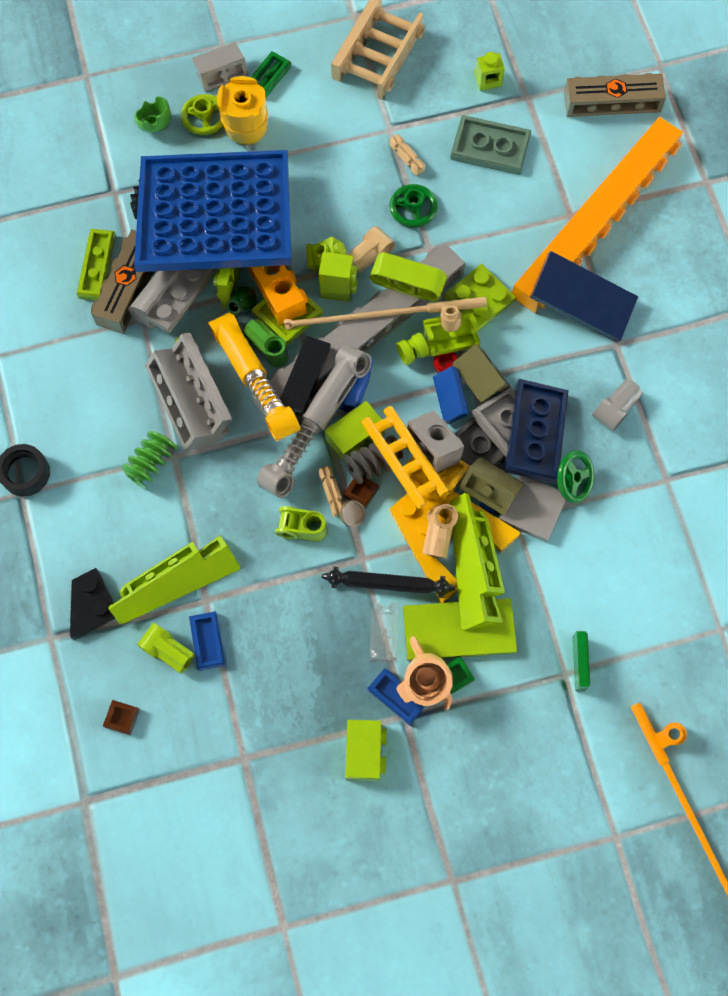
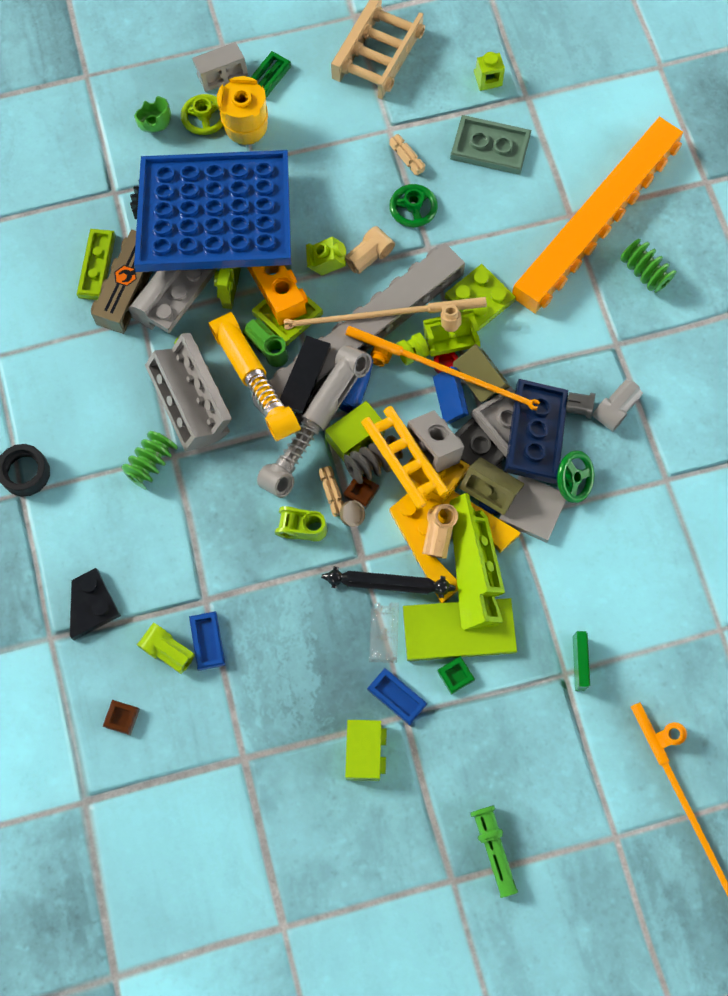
(174, 578): lime wedge -> none
(241, 300): dark green cone -> none
(337, 276): lime brick -> none
(385, 349): none -> light orange piece
(408, 277): lime beam -> none
(426, 679): light nougat piece -> none
(490, 836): none -> bright green pin
(581, 404): none -> dark grey bush
(584, 296): dark blue tile -> none
(614, 95): dark tan brick -> none
(646, 266): none -> bright green piece

